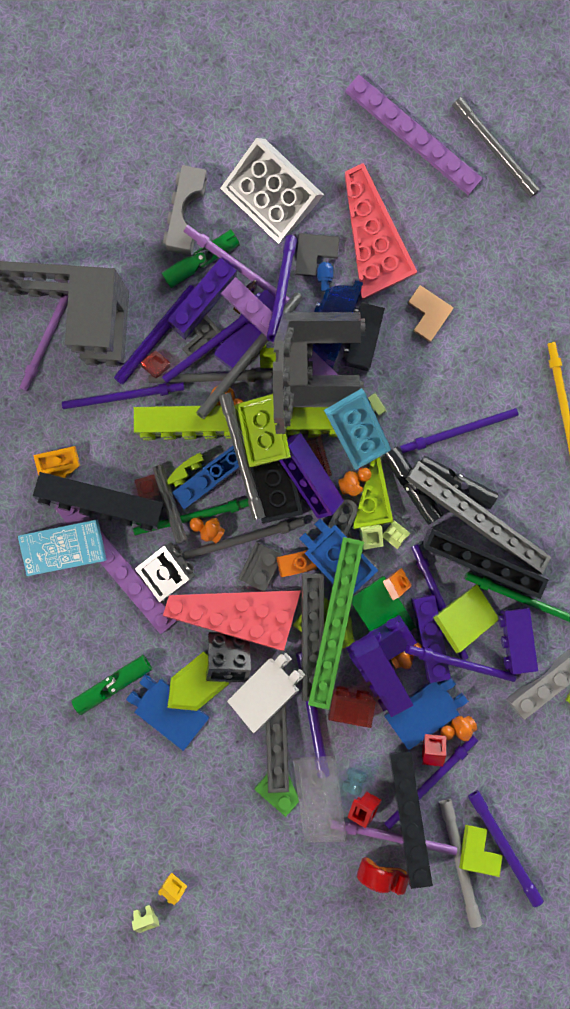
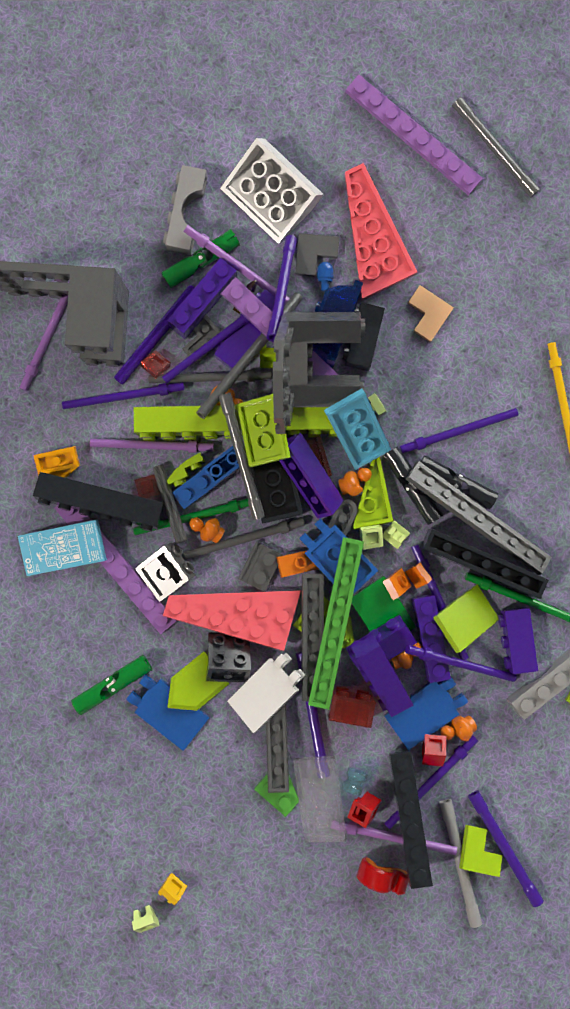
(191, 446): none -> medium lavender bar
(418, 575): none -> orange tile

